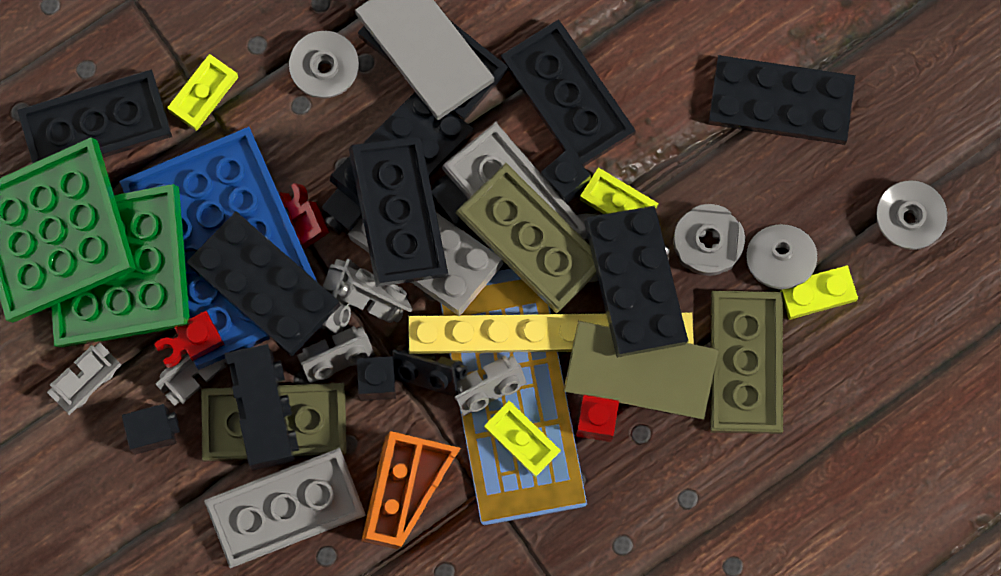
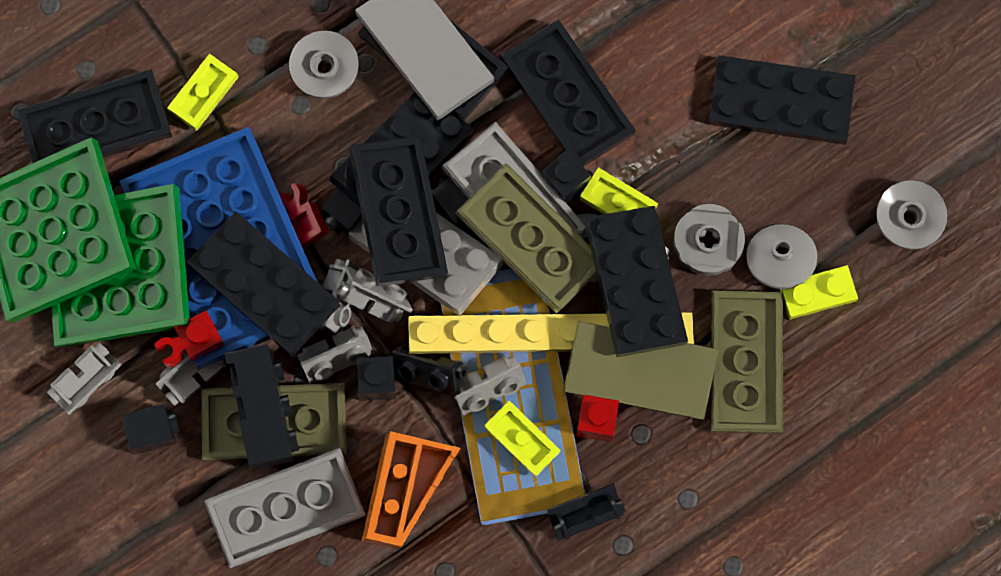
(585, 512): none -> black hinge

